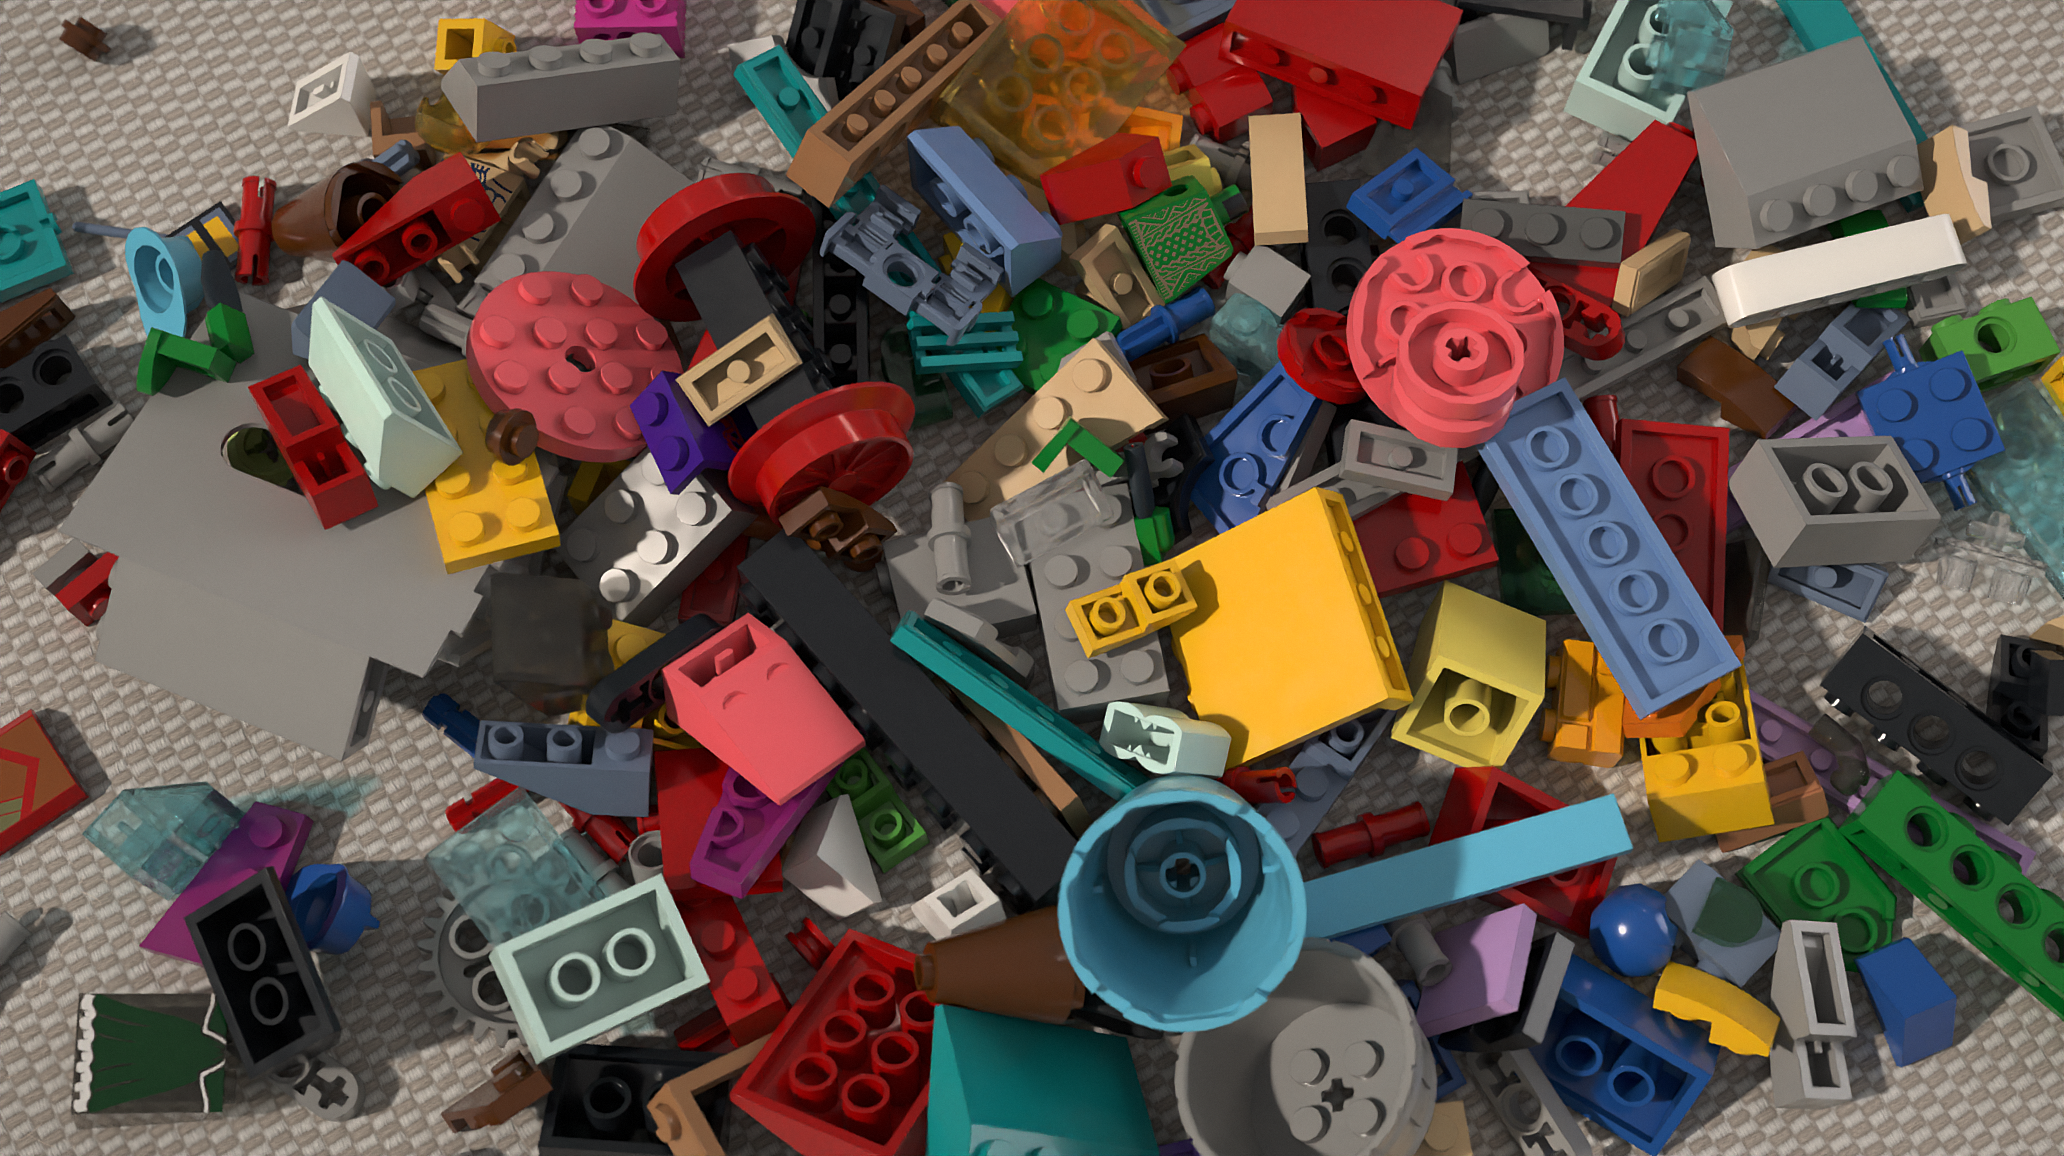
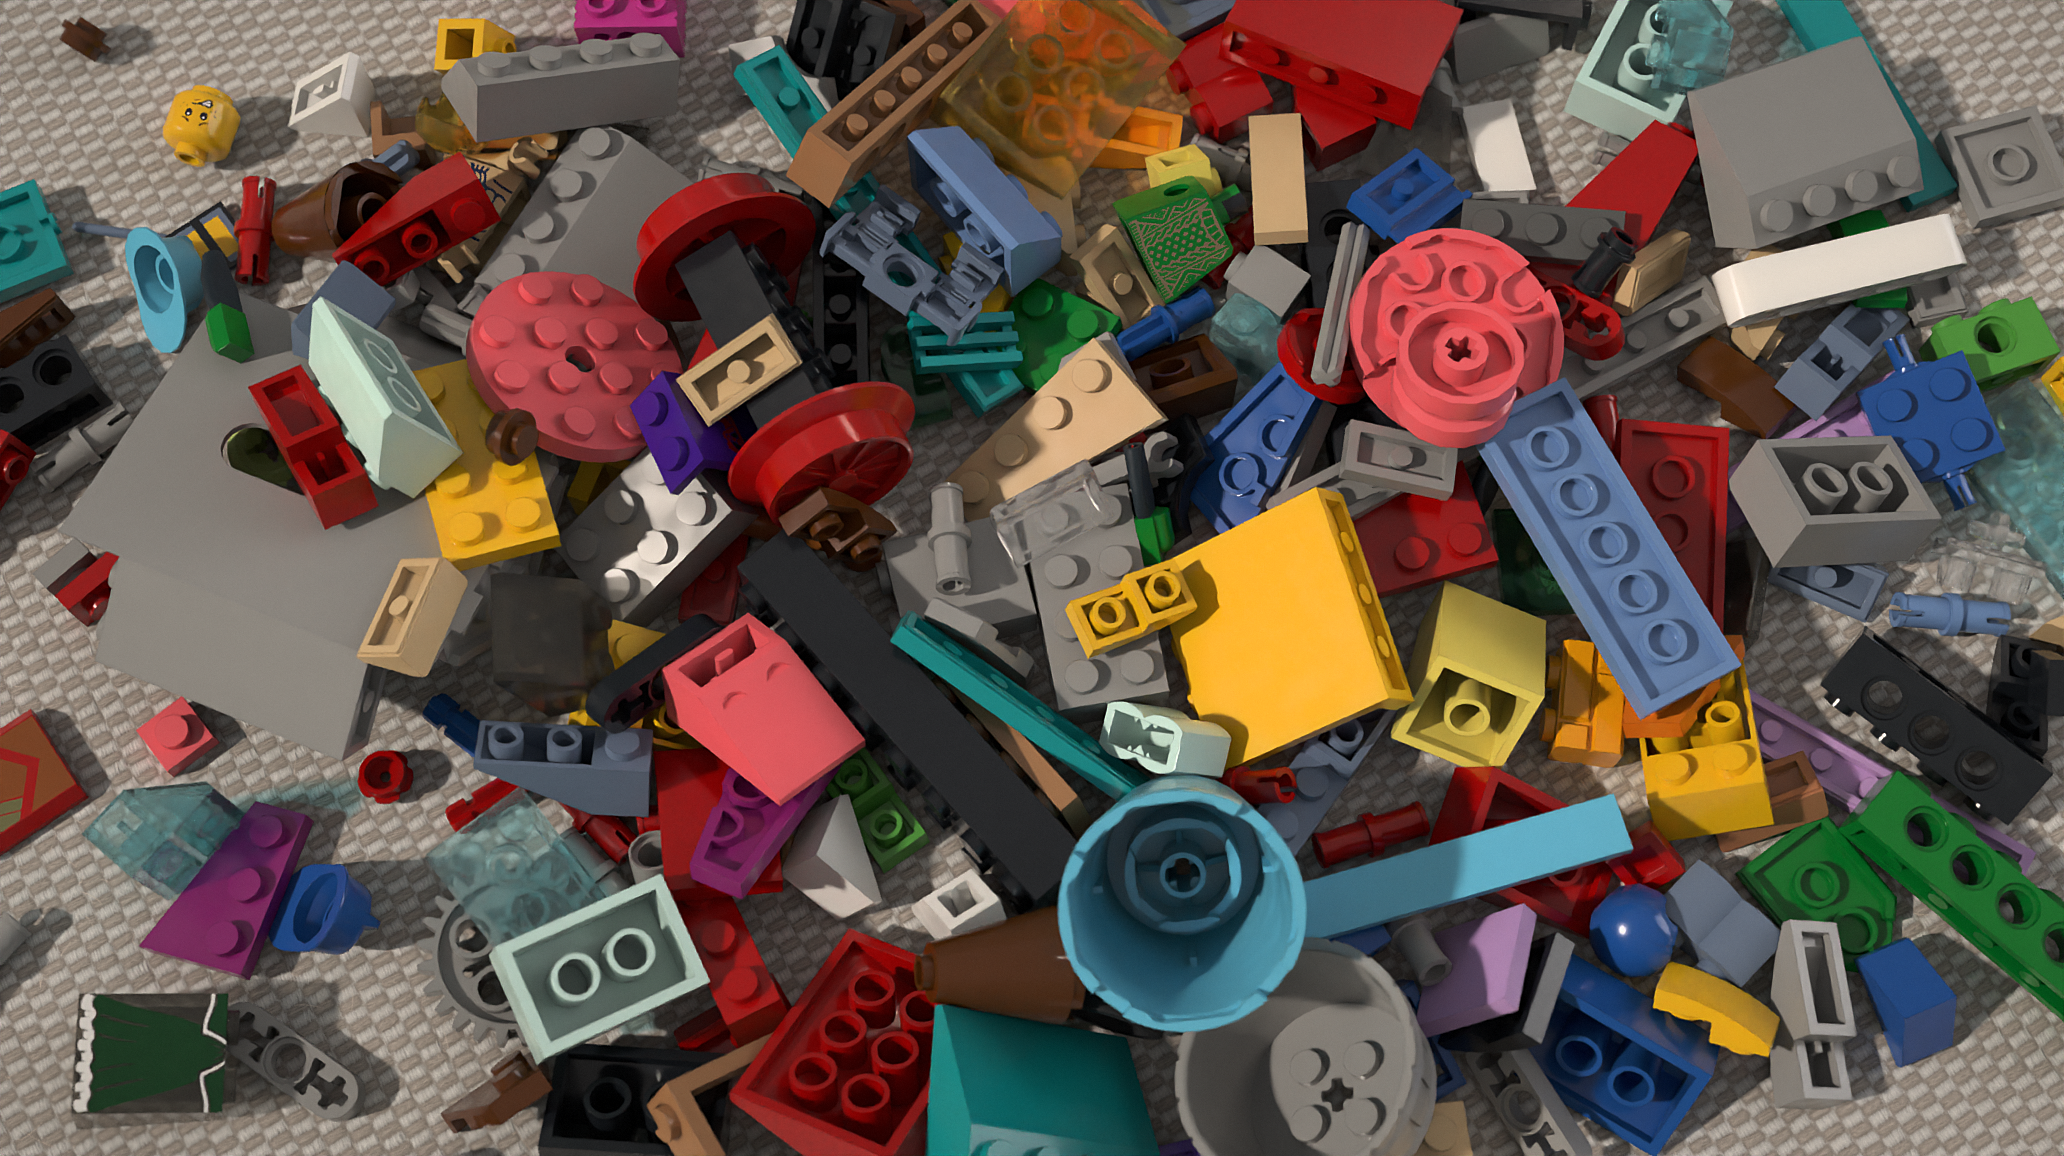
(167, 351): green tile -> none
(177, 736): none -> coral plate
(201, 125): none -> yellow head
(264, 976): black slope -> none
(375, 766): none -> red plate
(414, 616): none -> tan slope
(811, 944): red bush -> none
(1084, 443): green tile -> none
(1106, 178): red slope -> none
(1335, 324): none -> light grey axle
(1496, 147): none -> white tile
(1605, 261): none -> black pin
(1651, 860): none -> red plate
(1728, 915): clear green tile -> none
(1849, 755): clear smoke arm -> none
(1949, 614): none -> medium blue pin
(1950, 183): tan slope -> none

